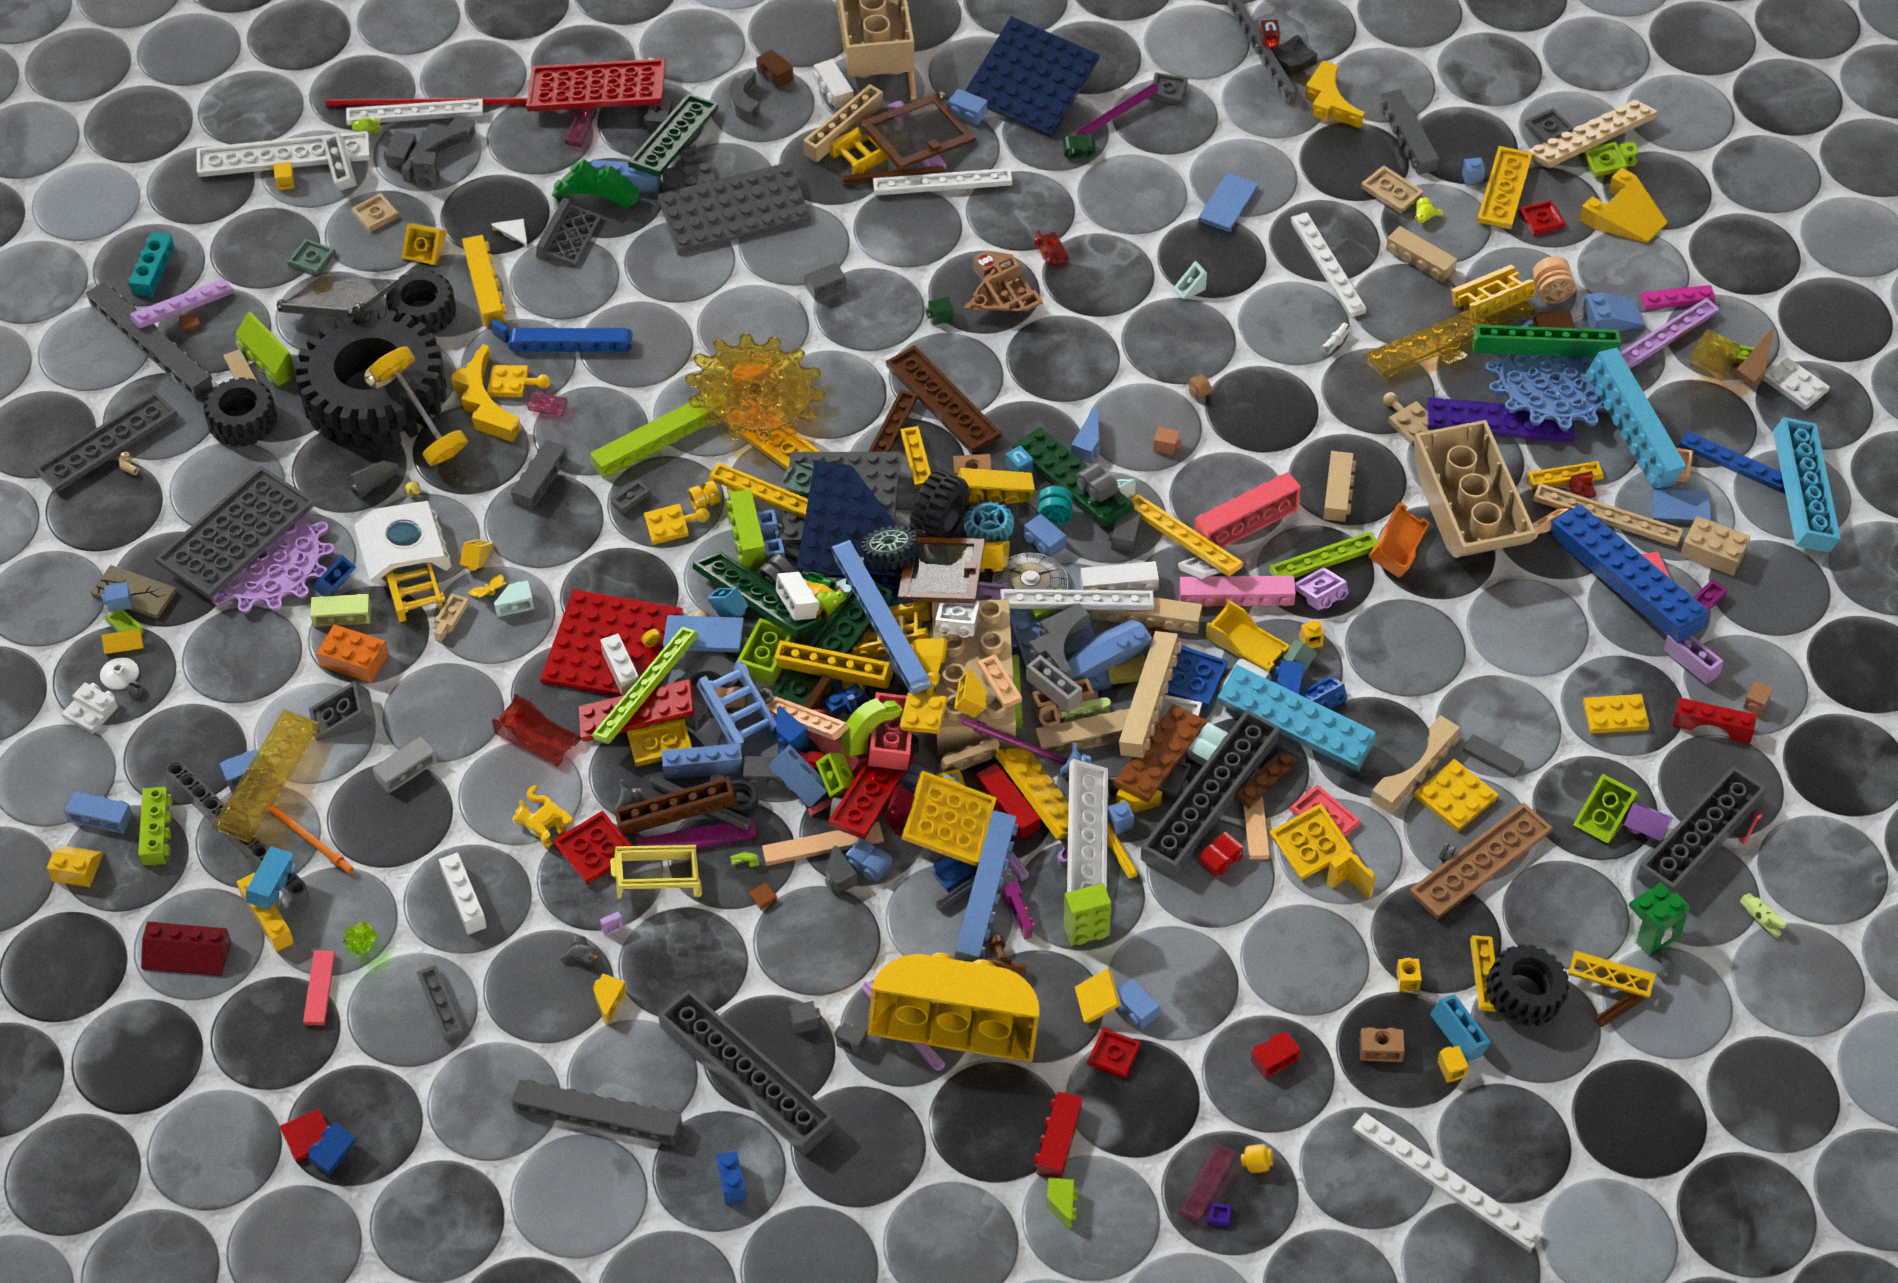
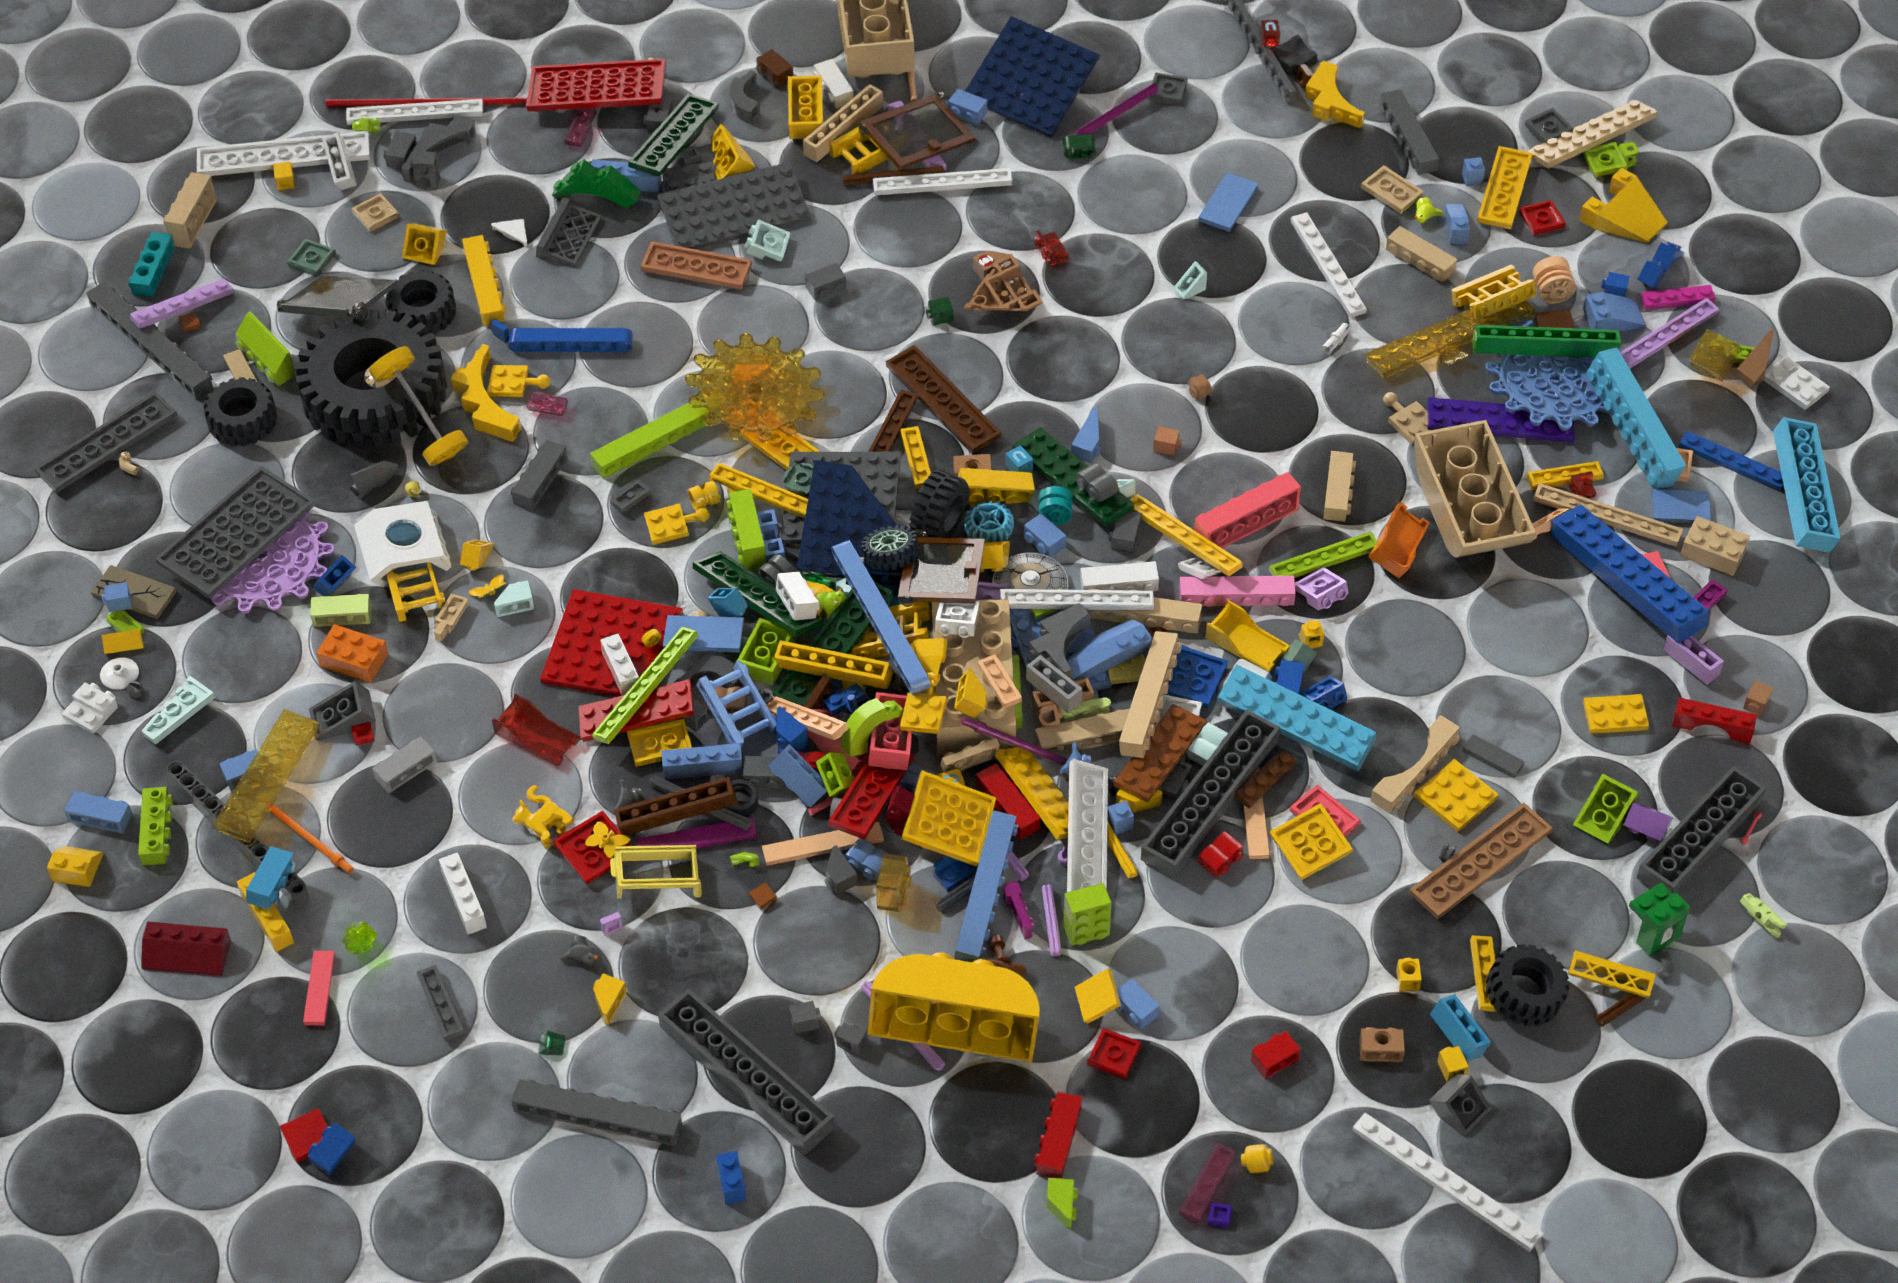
(178, 710): none -> light aqua wing
(190, 209): none -> tan brick
(362, 733): none -> red plate
(551, 1043): none -> clear green slope
(606, 840): none -> yellow piece
(696, 265): none -> nougat plate
(729, 155): none -> yellow wedge
(767, 241): none -> light aqua plate
(804, 105): none -> yellow slope
(893, 883): none -> clear yellow brick
(1051, 920): none -> lavender axle
(1303, 76): none -> reddish brown plate
(1350, 867): yellow bracket -> none
(1457, 223): none -> medium blue slope
(1460, 1103): none -> dark grey slope
(1615, 284): none -> blue brick
(1663, 259): none -> blue arch

